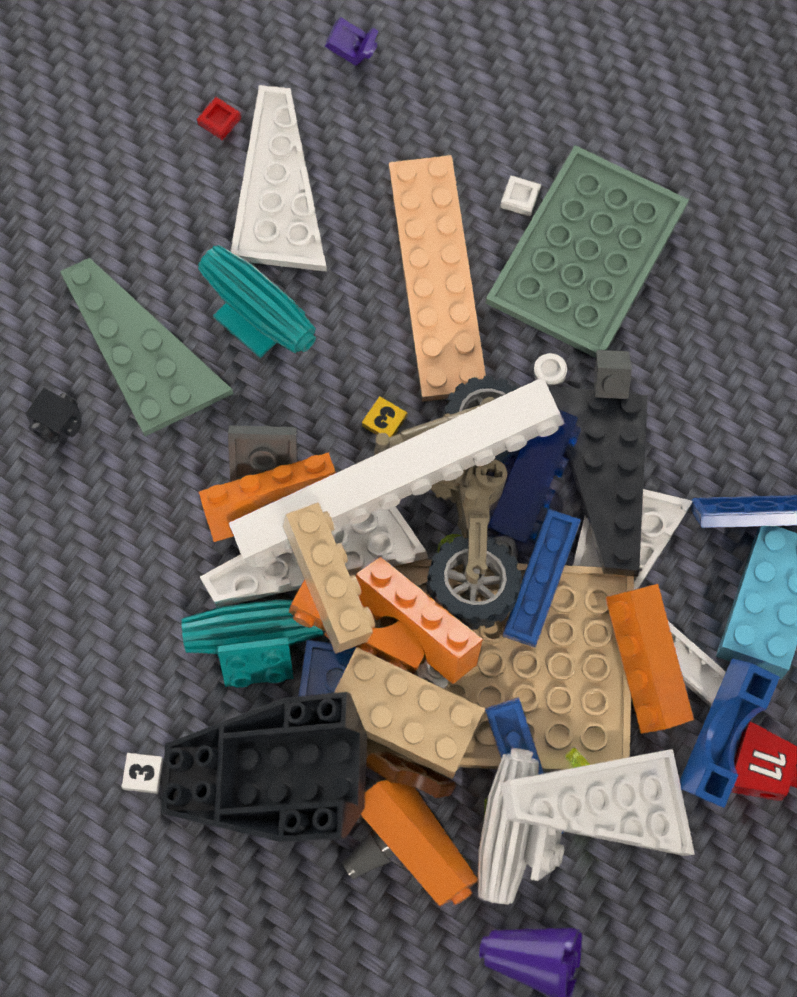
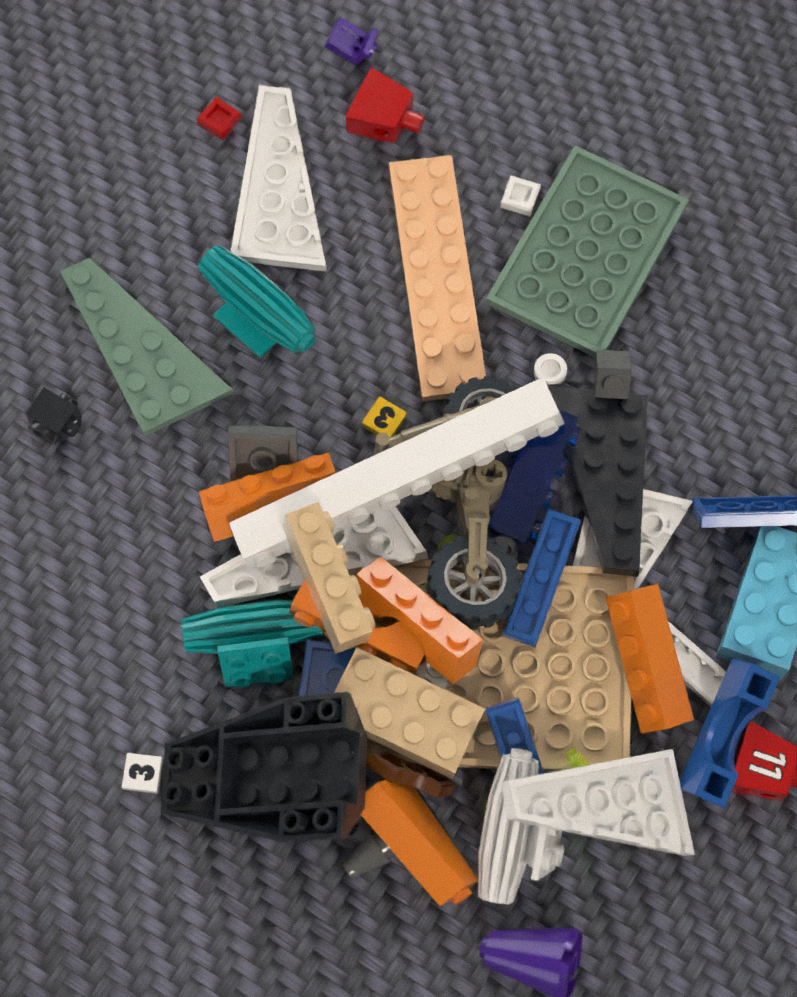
(382, 109): none -> red torso

